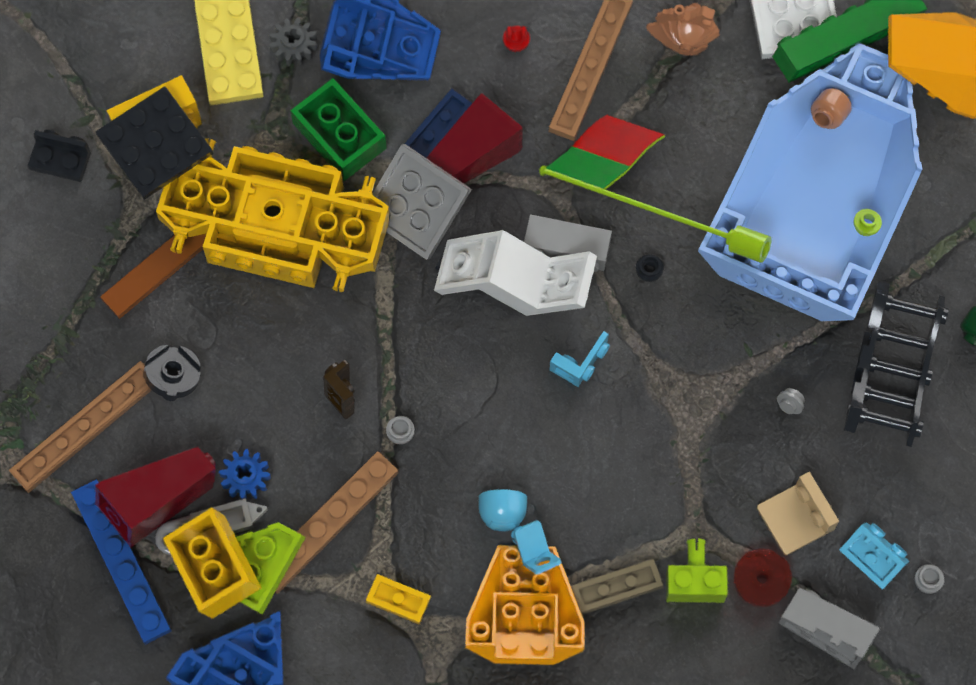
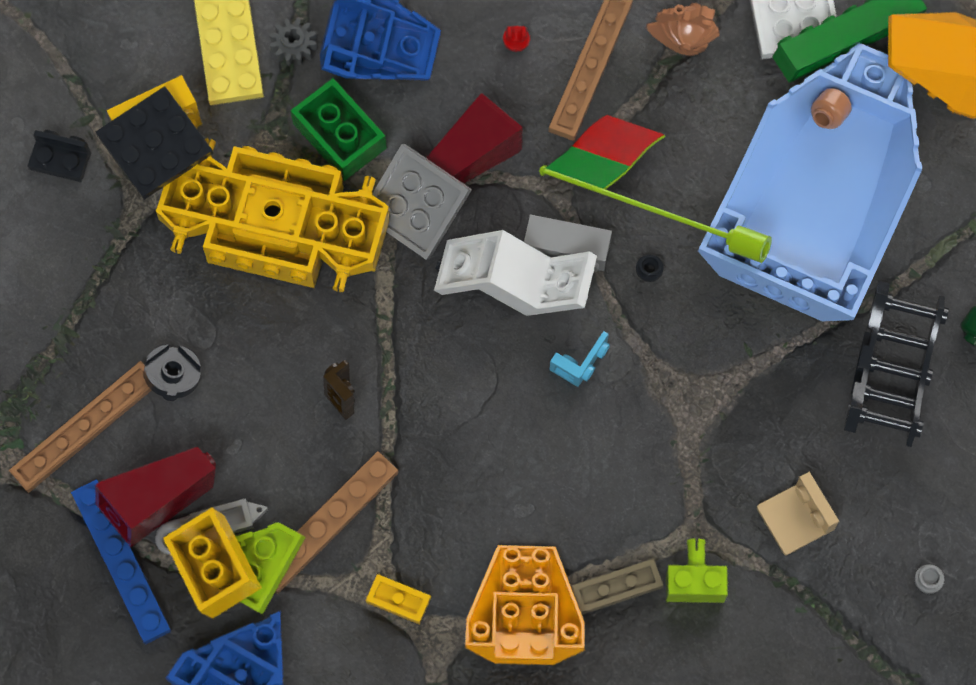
(150, 275): dark orange tile -> none
(243, 465): blue gear -> none
(400, 430): light grey plate -> none
(438, 123): dark blue plate -> none
(502, 509): medium azure helmet -> none
(534, 547): medium azure bracket -> none
(764, 563): clear red plate -> none
(791, 401): light grey plate -> none
(829, 627): light grey wedge -> none
(864, 228): lime plate -> none
(875, 554): medium azure bracket -> none

